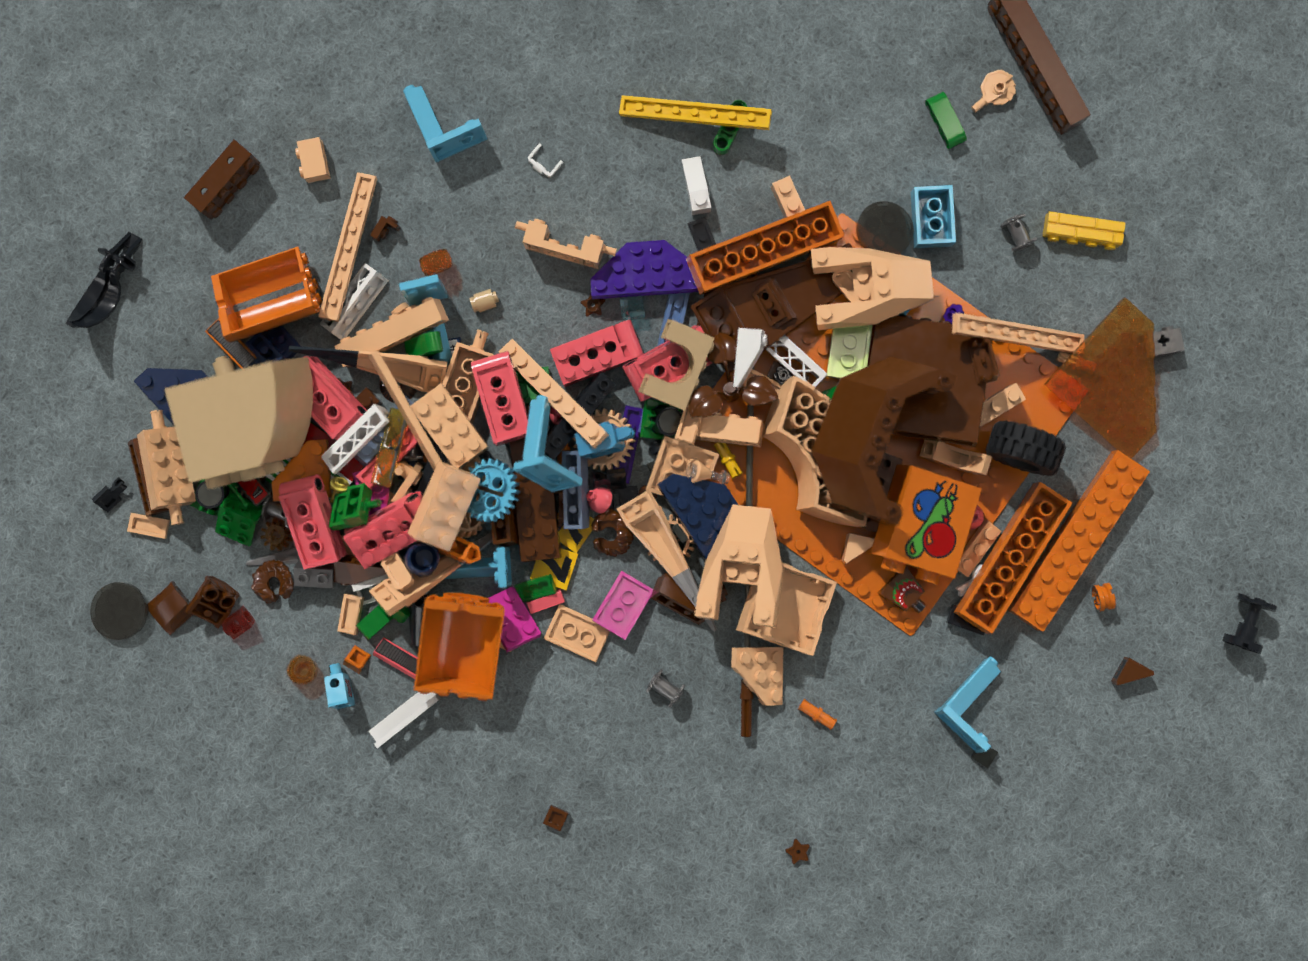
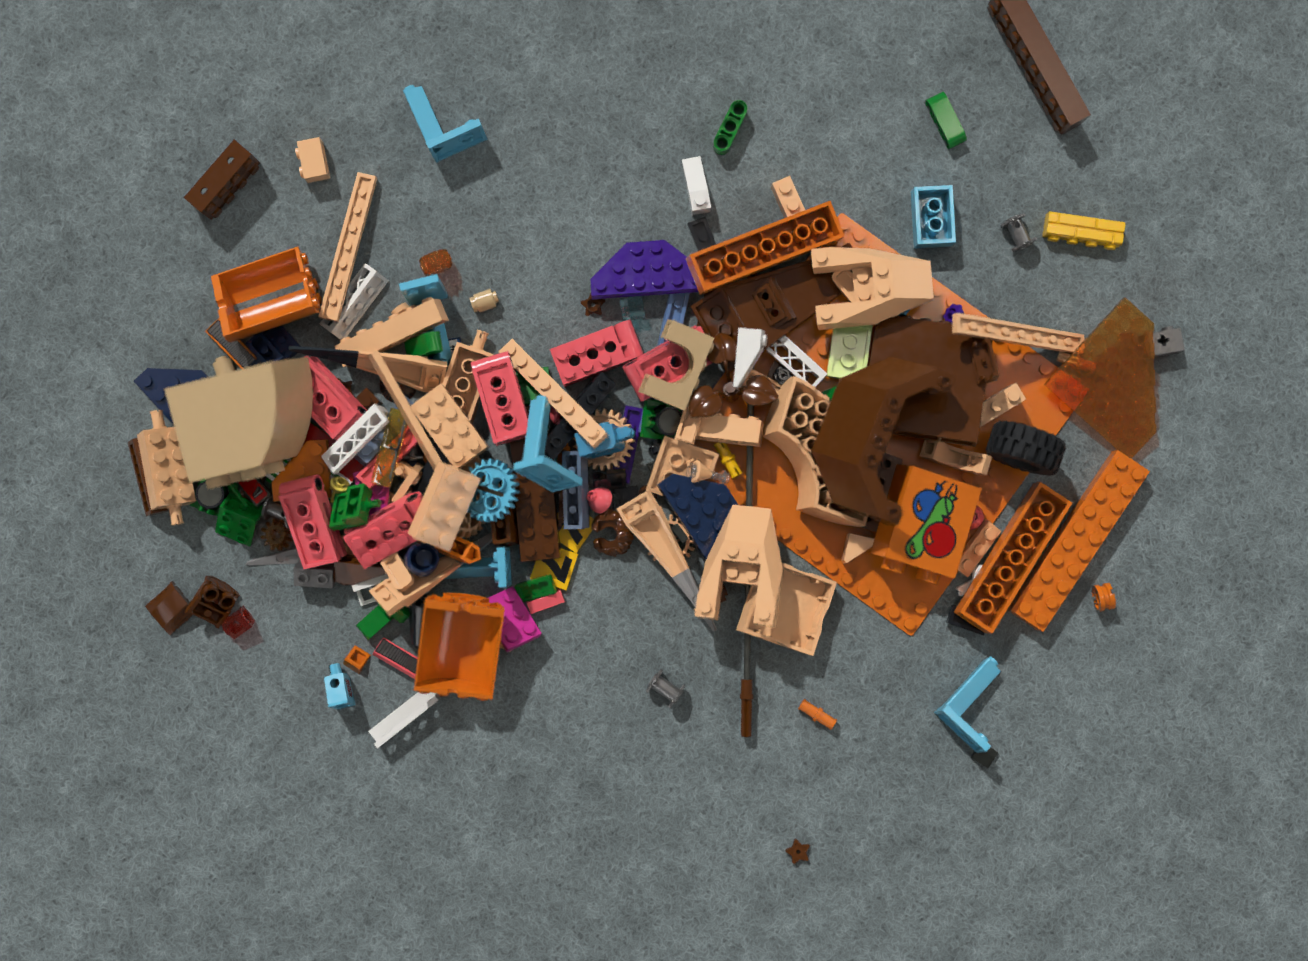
(105, 289): black piece -> none
(109, 497): black plate -> none
(118, 611): clear smoke tile -> none
(148, 525): light nougat tile -> none
(264, 573): reddish brown piece -> none
(302, 670): clear orange hair -> none
(350, 614): light nougat tile -> none
(381, 231): reddish brown bracket -> none
(537, 240): light nougat brick -> none
(538, 167): white piece -> none
(555, 817): reddish brown plate -> none
(576, 633): light nougat tile -> none
(623, 605): dark pink plate -> none
(671, 596): reddish brown slope -> none
(695, 112): yellow plate -> none
(761, 672): light nougat plate -> none
(885, 227): clear smoke tile -> none
(904, 591): reddish brown torso -> none
(996, 89): light nougat piece -> none
(1130, 671): reddish brown slope -> none
(1246, 631): black piece -> none

